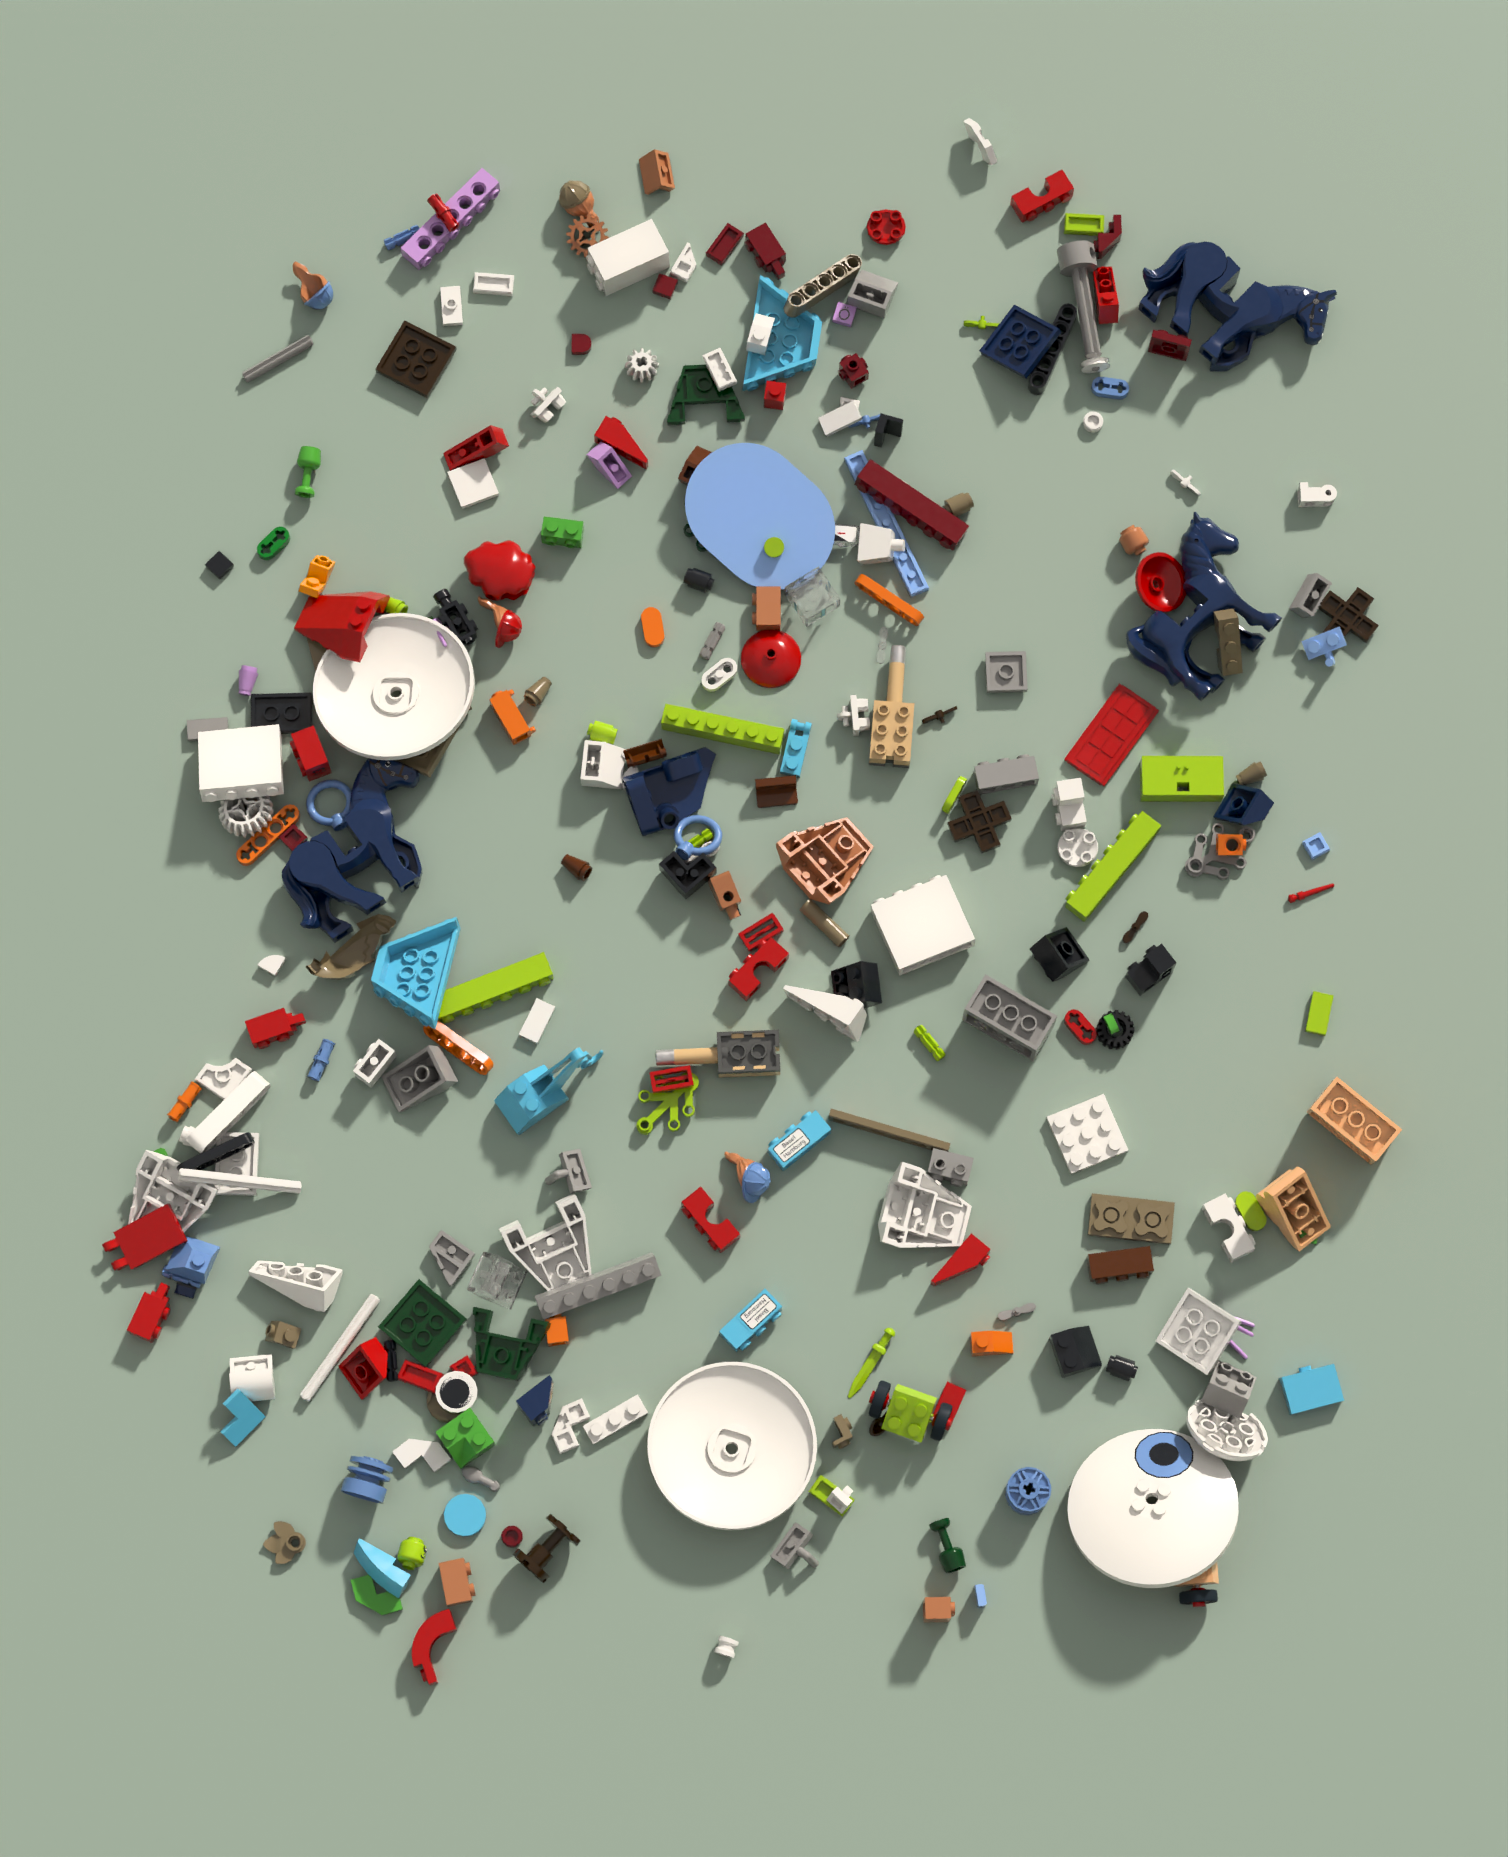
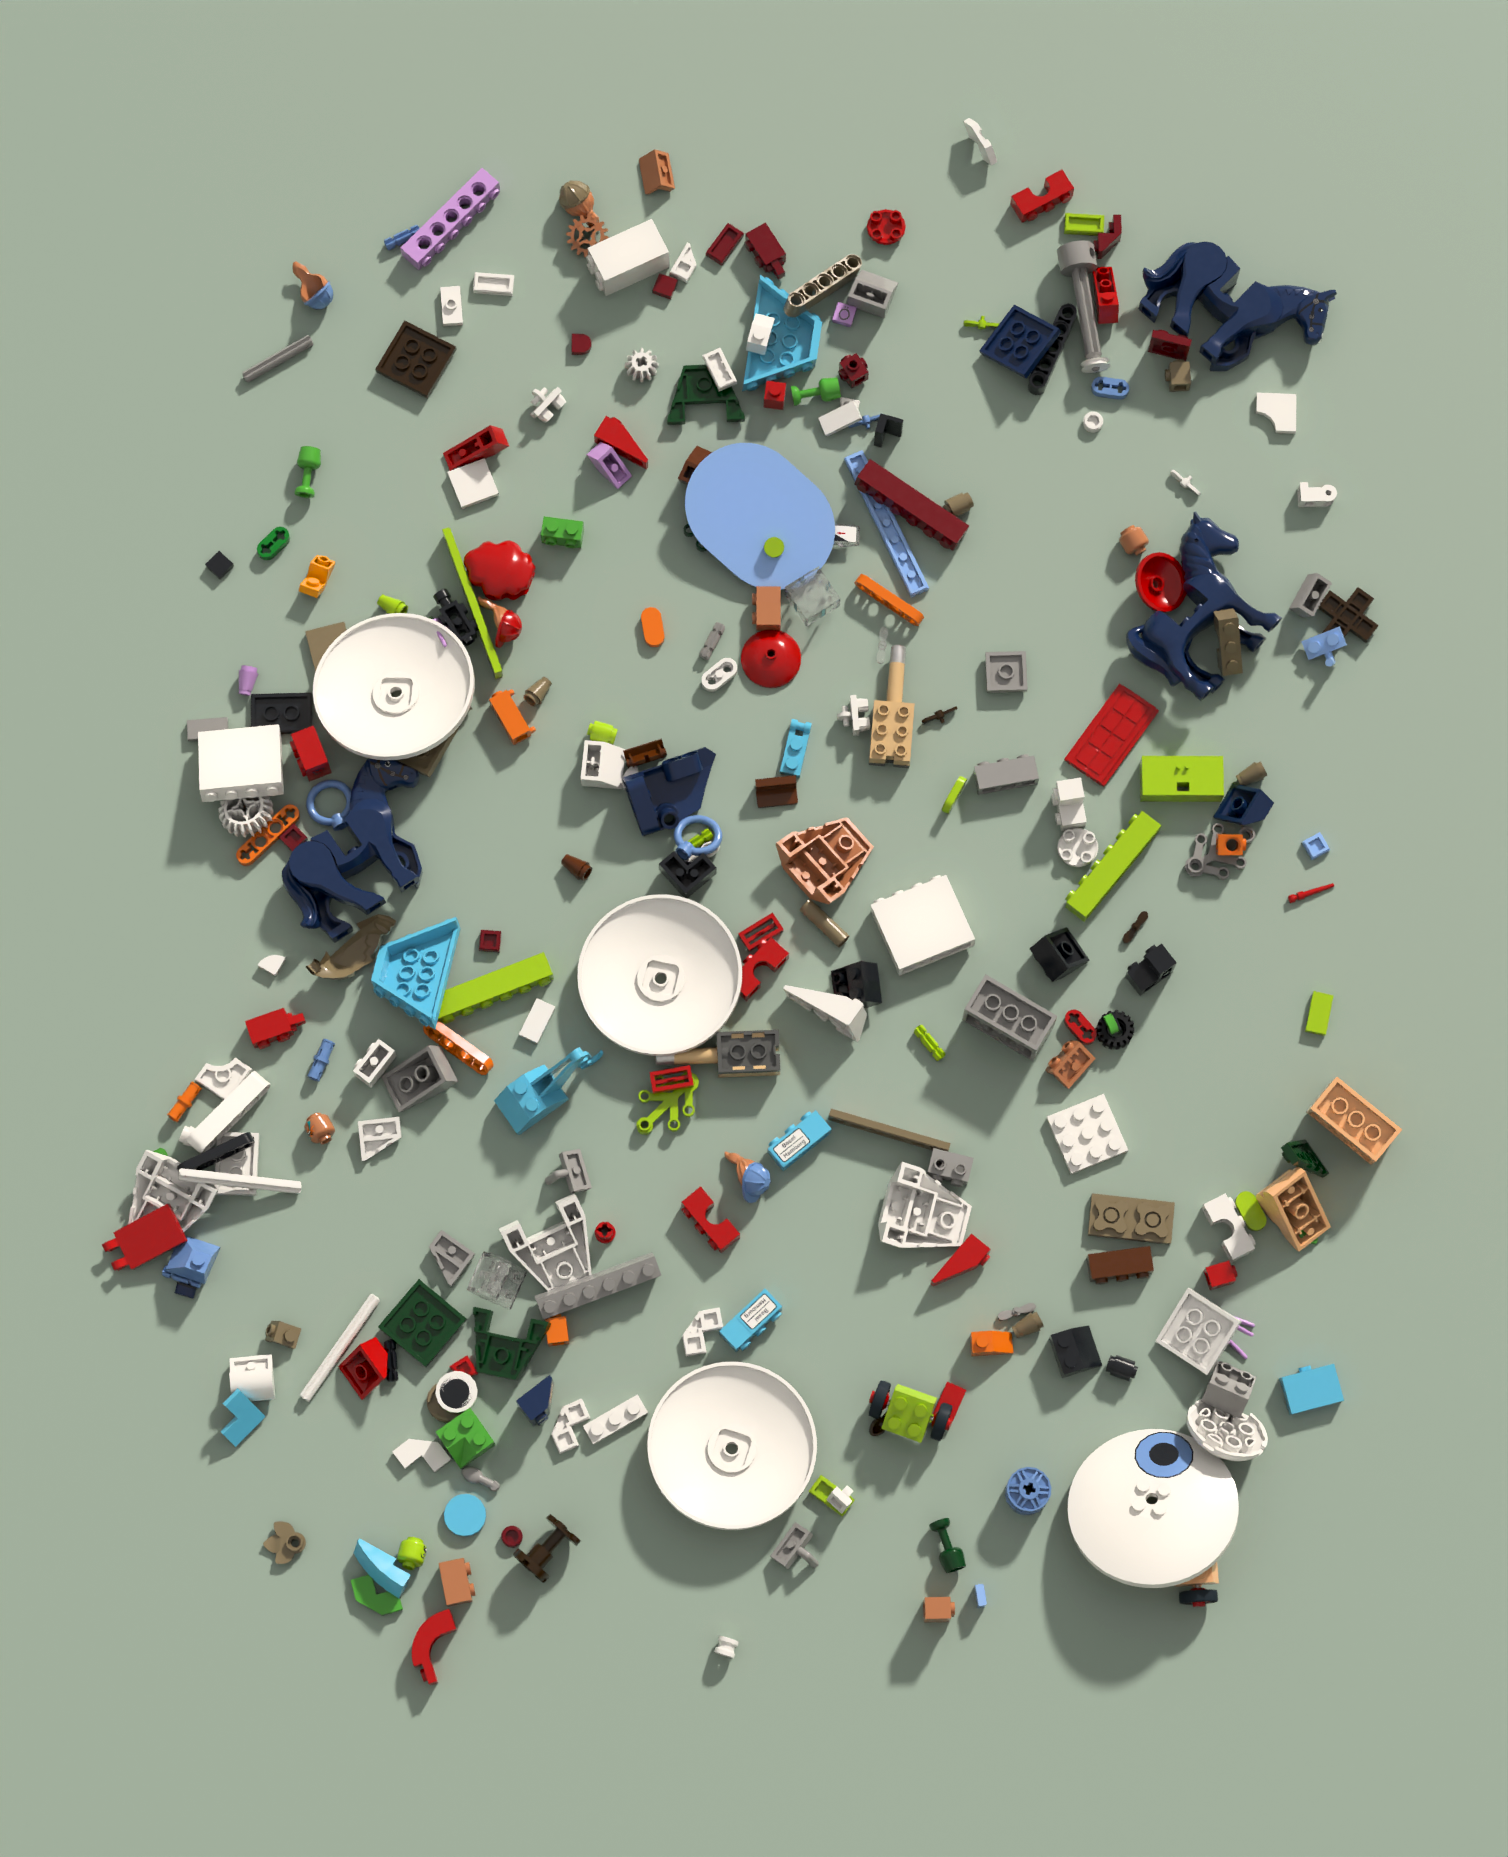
(150, 1314): red hinge -> none
(305, 1285): white wedge -> none
(319, 1128): none -> nougat head
(341, 621): red wedge -> none
(367, 1478): medium blue wheel -> none
(378, 1135): none -> white wing
(419, 1376): red tile -> none
(443, 212): red pin -> none
(472, 603): none -> lime tile
(490, 941): none -> dark red tile
(610, 1235): none -> red bush
(652, 939): none -> white dish
(698, 580): black brick -> none
(703, 1322): none -> white tile
(722, 729): lime brick -> none
(724, 885): nougat torso -> none
(827, 389): none -> bright green piece
(843, 1426): dark tan bracket -> none
(877, 544): white torso -> none
(877, 1352): lime sword -> none
(979, 821): dark brown plate -> none
(1028, 1325): none -> dark tan cone
(1070, 1063): none -> nougat bracket
(1178, 376): none -> dark tan brick
(1220, 1275): none -> red brick
(1279, 410): none -> white tile
(1303, 1156): none -> dark green wing

